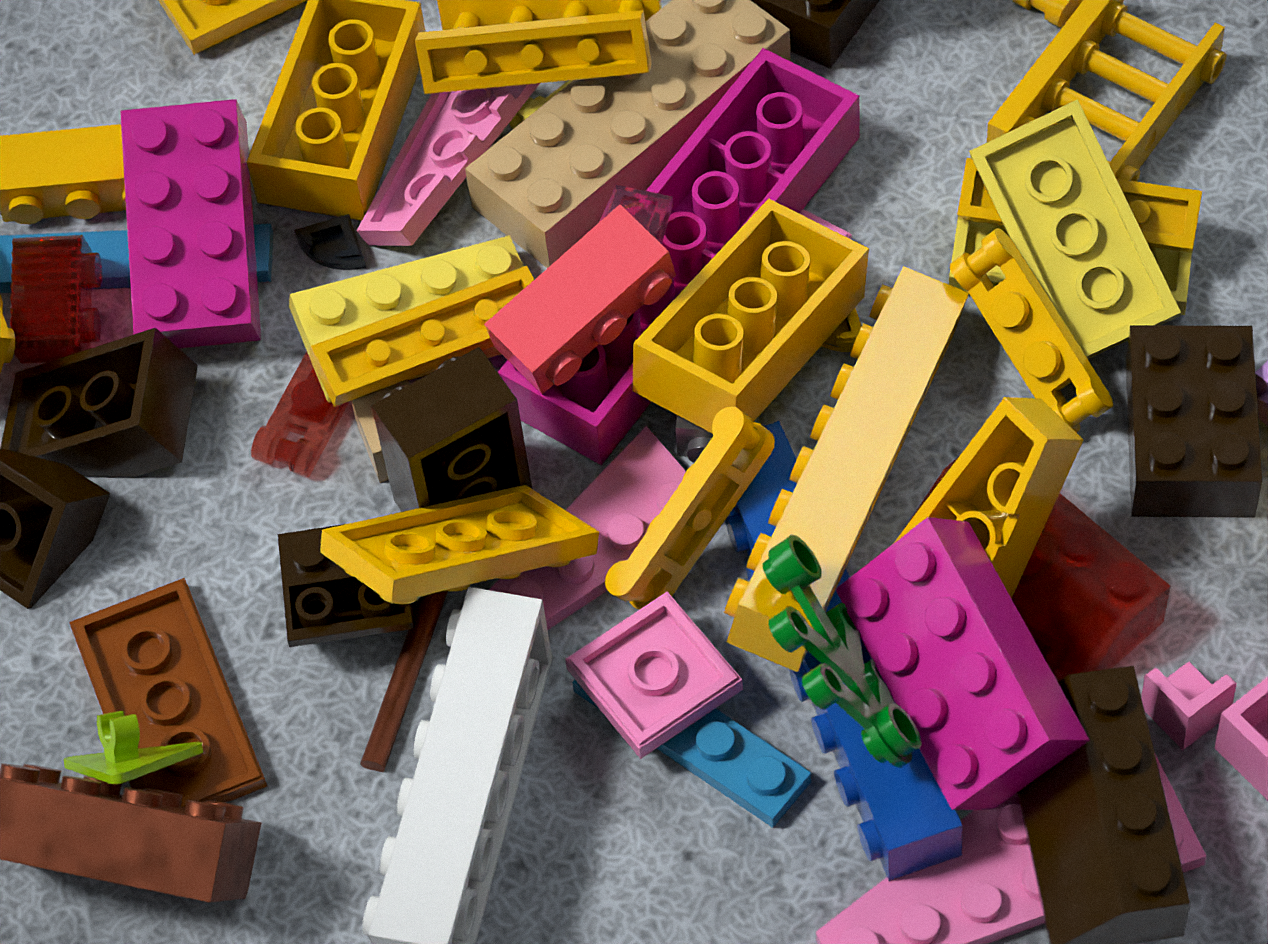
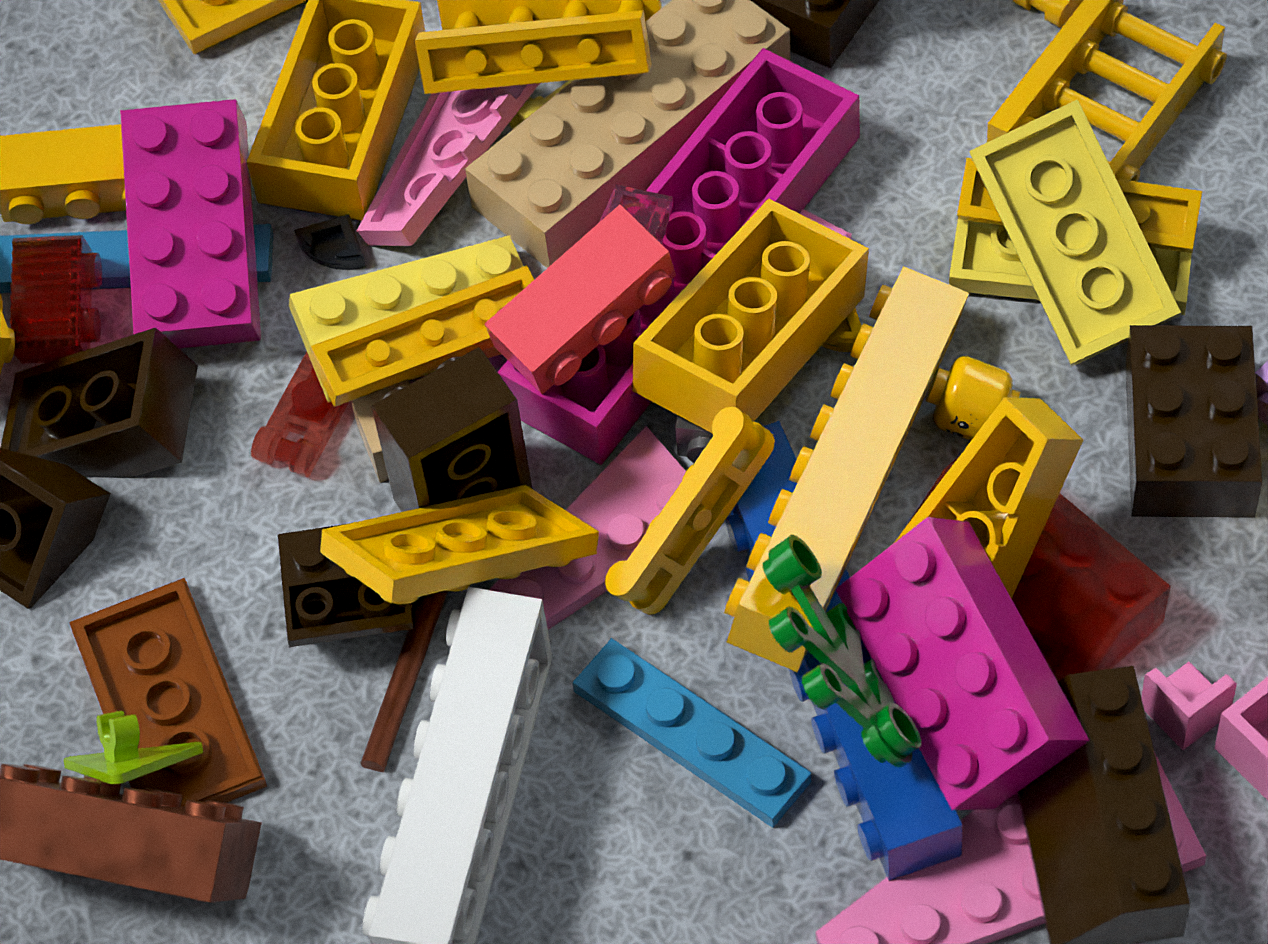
(654, 674): bright pink tile -> none
(968, 395): none -> yellow head
(1031, 330): yellow plate -> none

